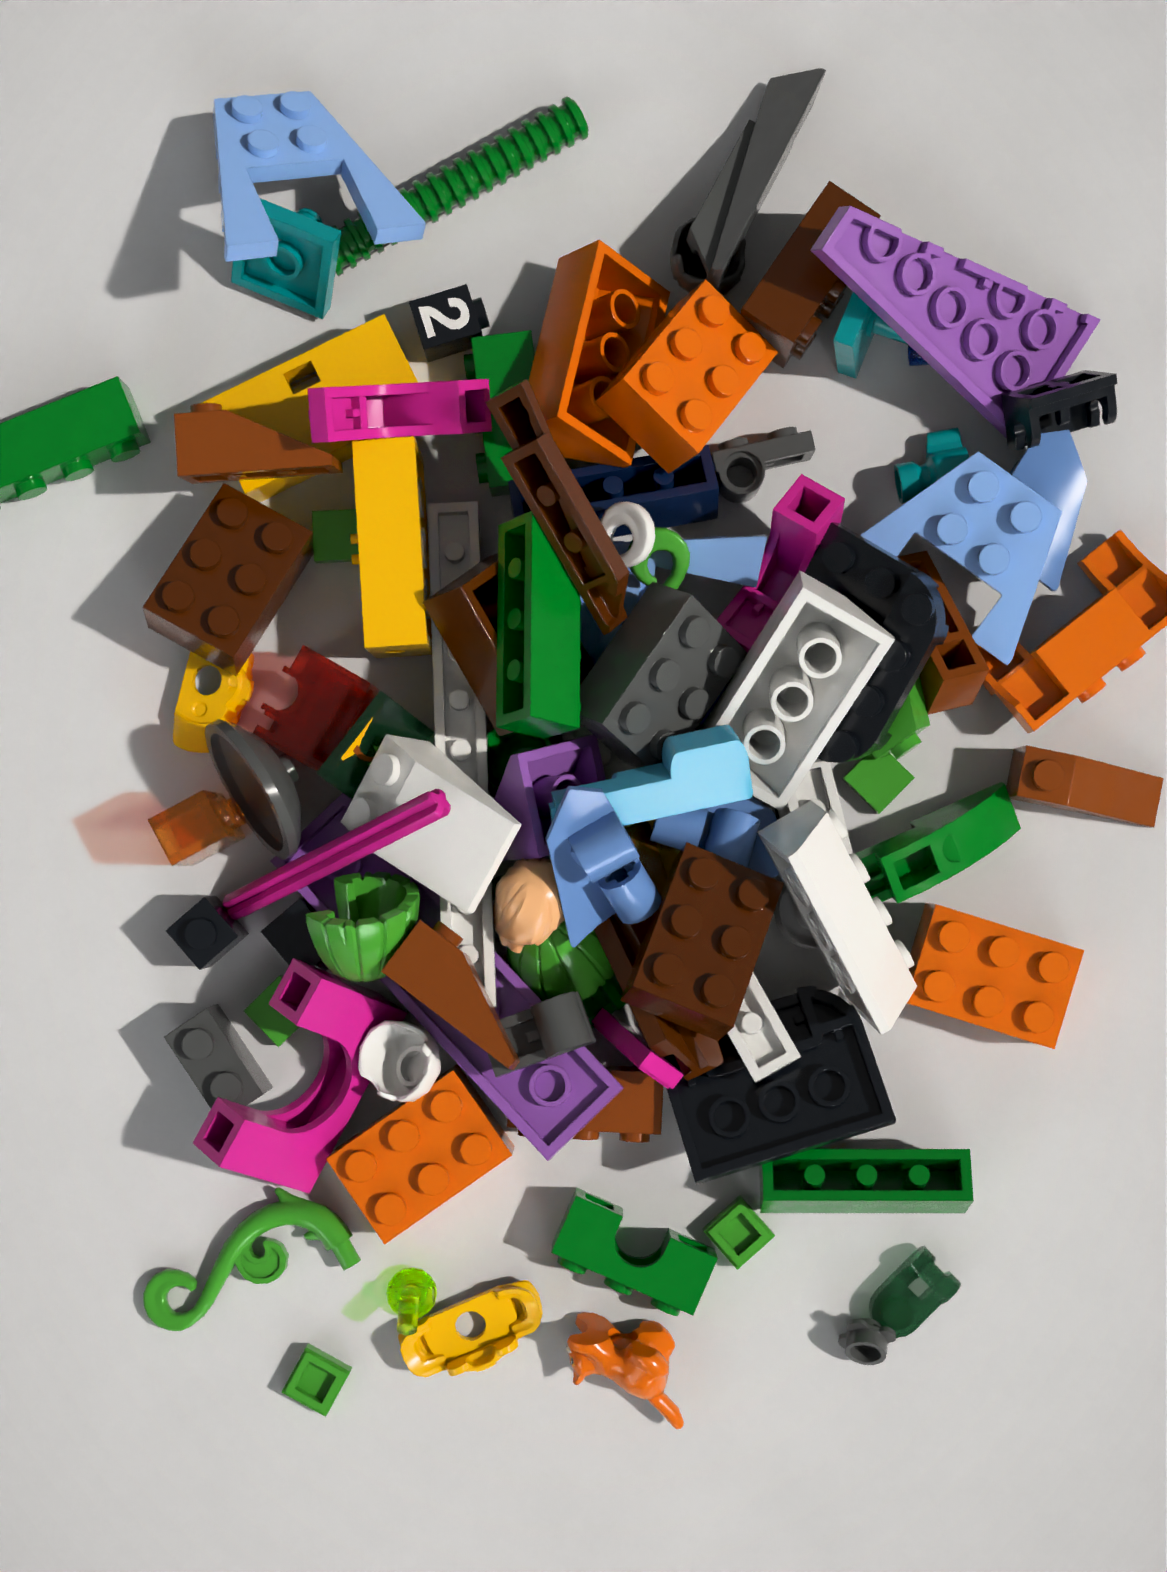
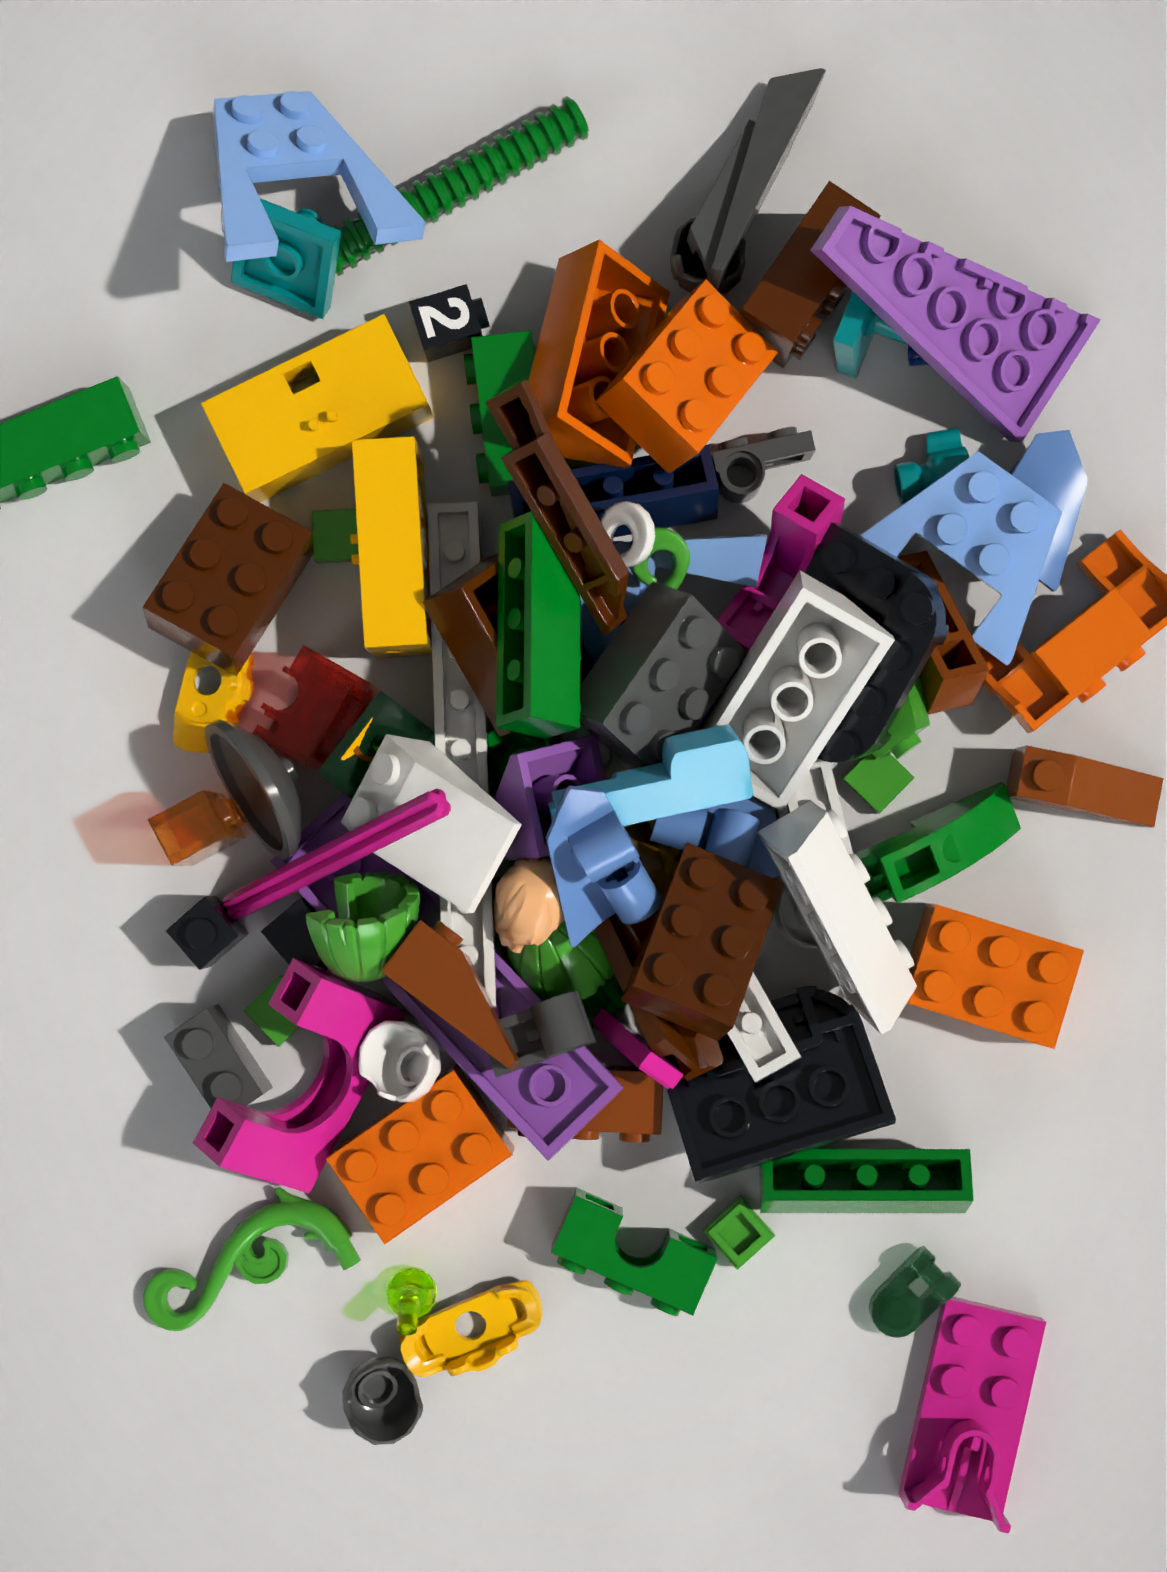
(228, 447): dark orange slope -> none
(316, 1379): bright green tile -> none
(382, 1401): none -> dark grey hair
(399, 410): dark pink arch -> none
(631, 1360): orange animal -> none
(866, 1341): dark grey plate -> none
(972, 1410): none -> dark pink plate
(1058, 406): black hinge -> none

